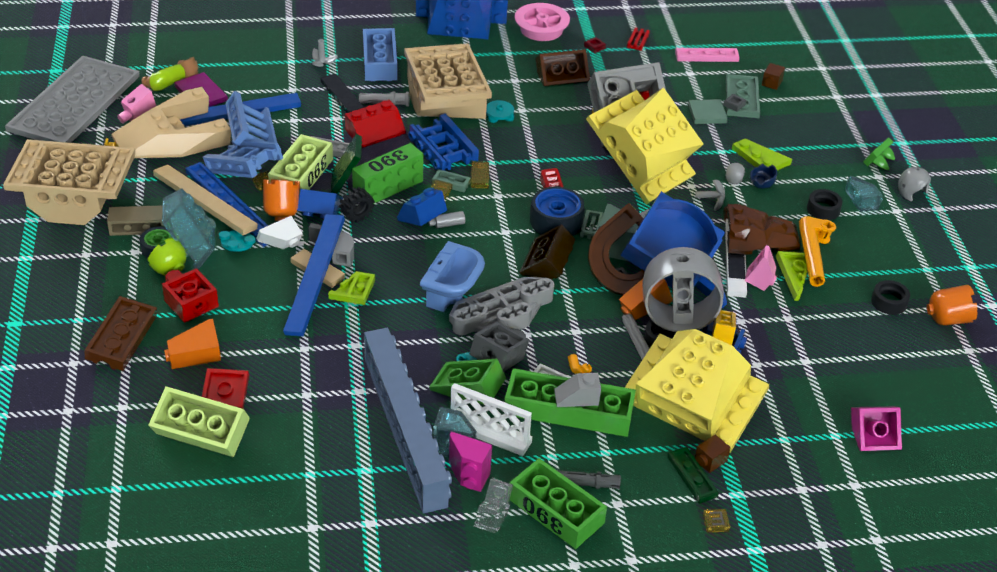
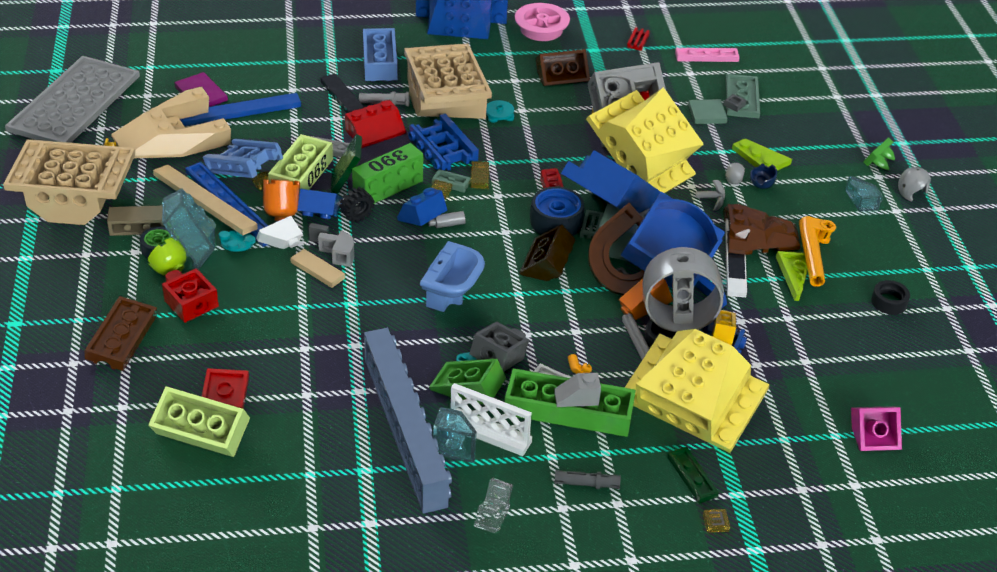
(136, 104): bright pink torso -> none
(169, 75): lime piece -> none
(194, 346): orange slope -> none
(238, 121): medium blue fence -> none
(314, 275): blue tile -> none
(319, 55): light grey plant -> none
(354, 289): lime wing -> none
(470, 460): dark pink slope -> none
(509, 304): light grey connector -> none
(557, 503): bright green brick -> none
(594, 45): dark red tile -> none
(612, 182): none -> blue piece
(712, 453): reddish brown brick -> none
(762, 270): bright pink slope -> none
(773, 76): reddish brown brick -> none
(823, 212): black tyre -> none
(952, 306): orange cylinder -> none

